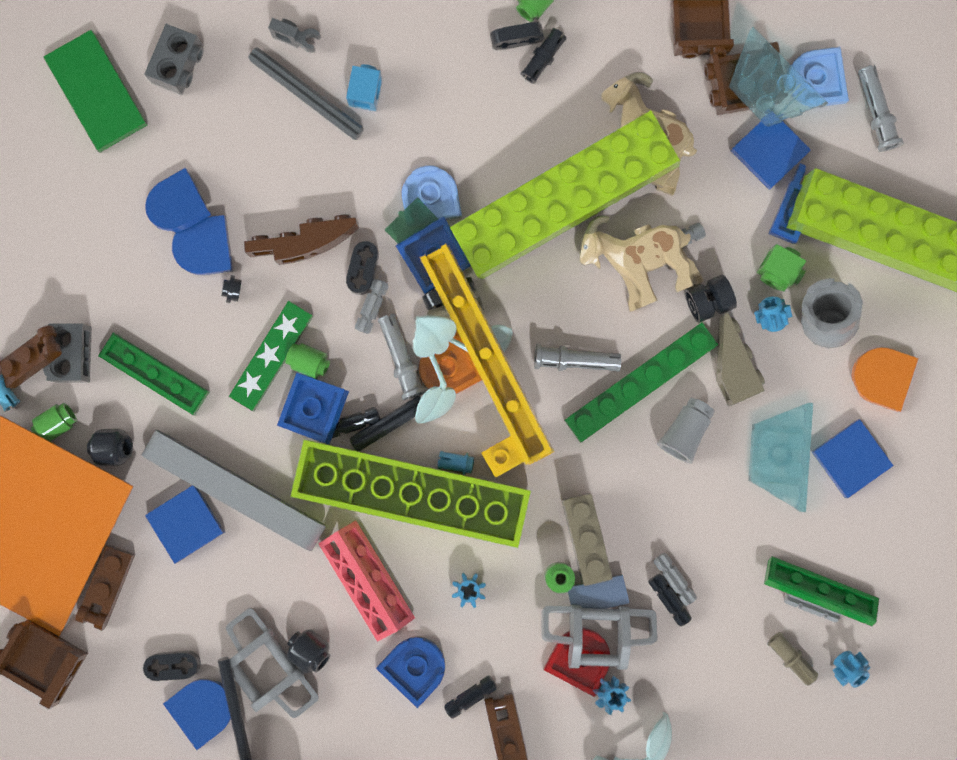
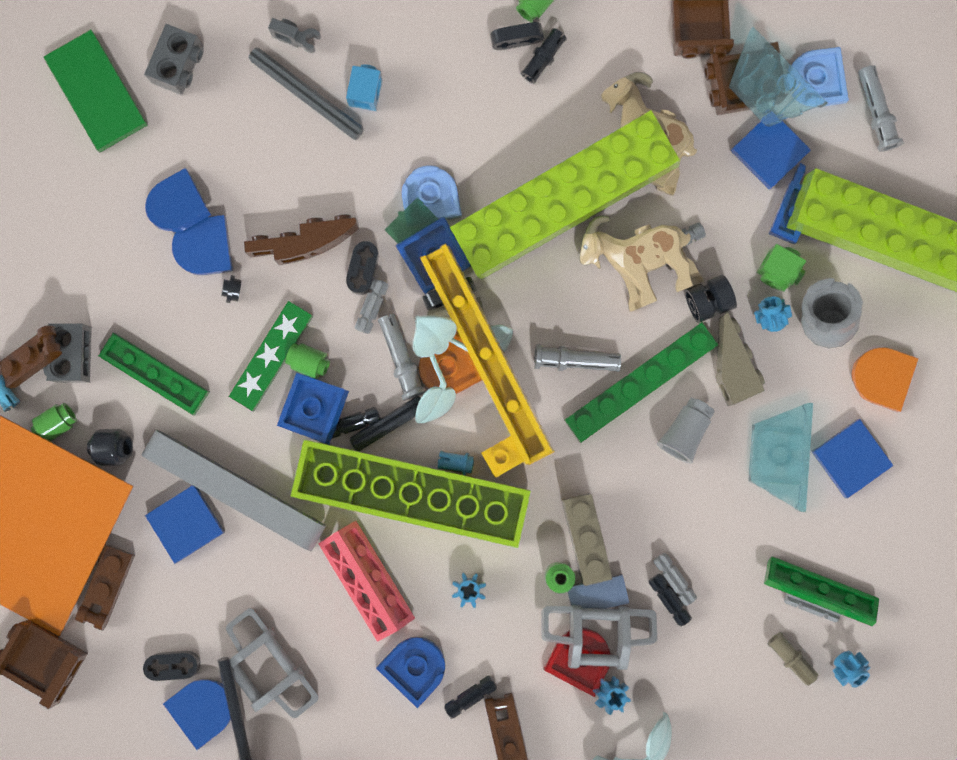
(308, 651): black head -> none

